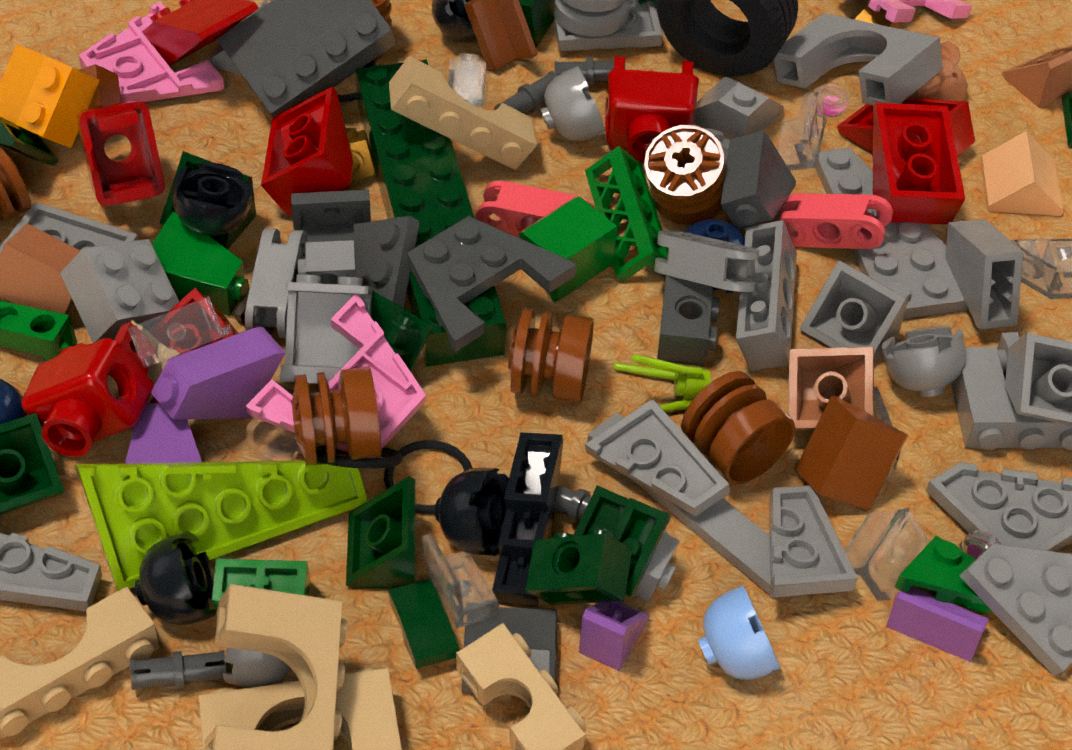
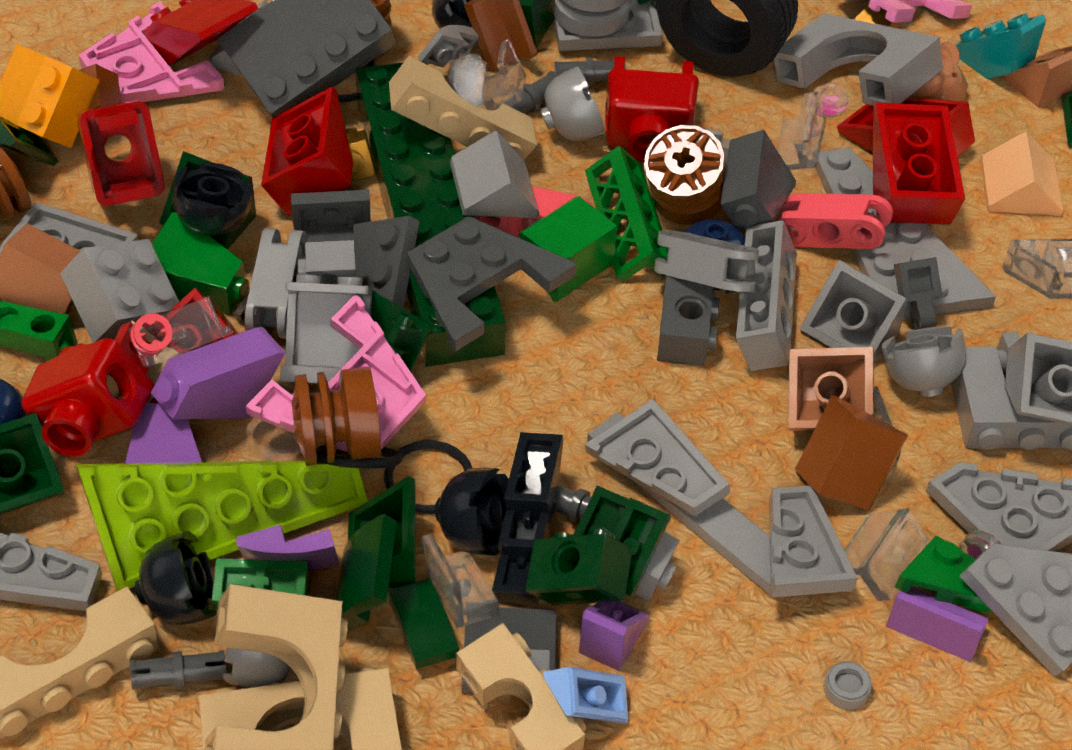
(155, 346): none -> coral bush
(271, 544): none -> medium lavender slope
(366, 570): none -> dark green slope
(448, 44): none -> light grey slope
(493, 180): none -> light grey slope
(507, 84): none -> clear panel
(551, 355): dark orange wheel -> none
(589, 694): none -> light blue slope
(687, 380): lime plant -> none
(735, 109): light grey slope -> none
(737, 637): light blue cylinder -> none
(738, 427): dark orange wheel -> none
(847, 685): none -> light grey tile
(919, 284): none -> dark grey plate
(986, 271): light grey slope -> none
(1002, 47): none -> teal slope

